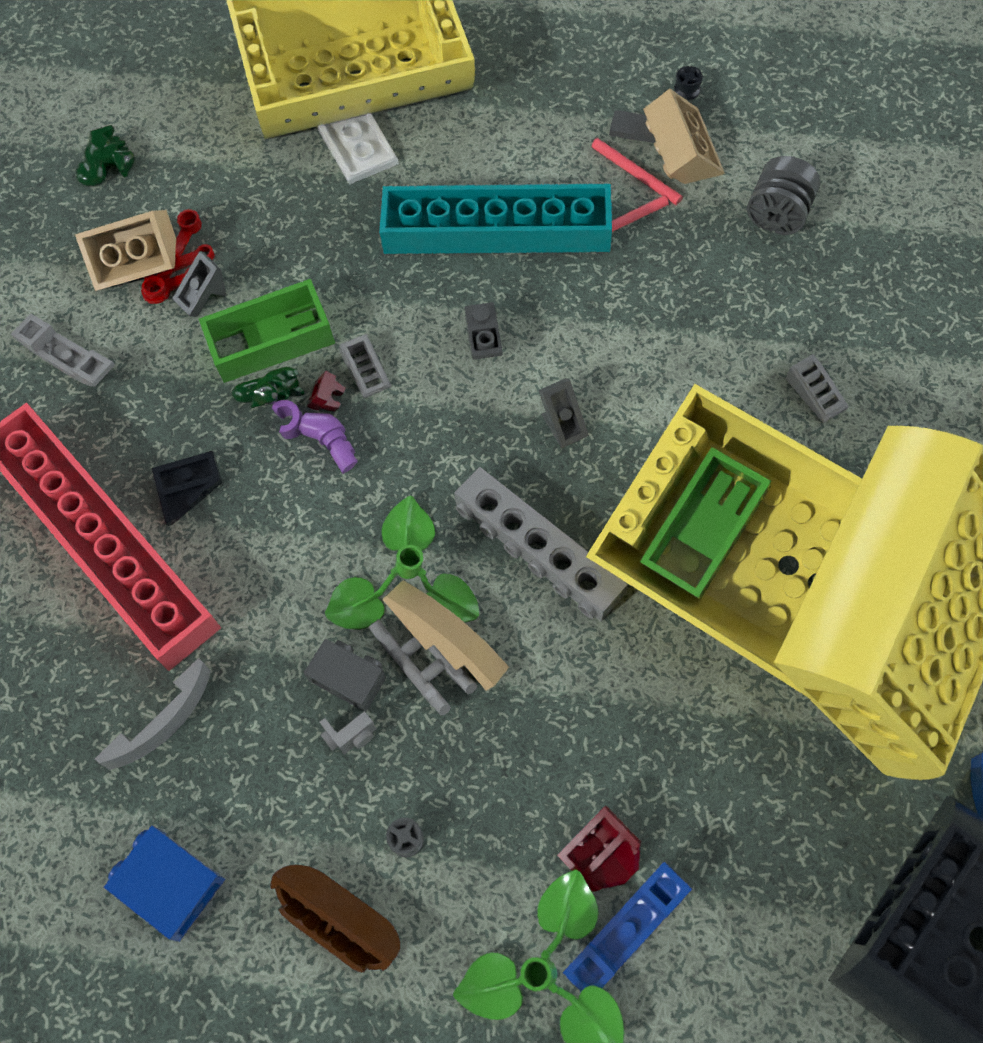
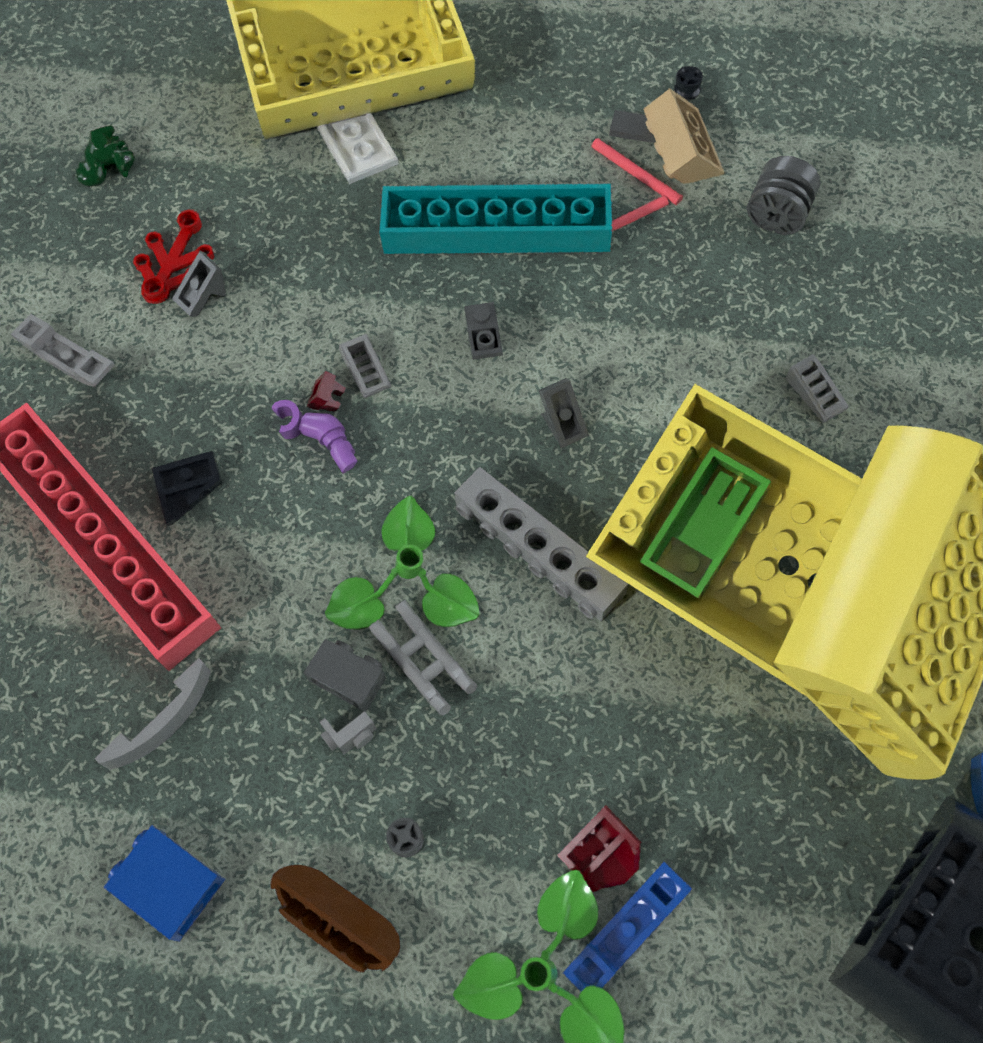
(128, 249): tan slope -> none
(268, 330): bright green piece -> none
(273, 387): dark green animal -> none
(438, 626): tan slope -> none

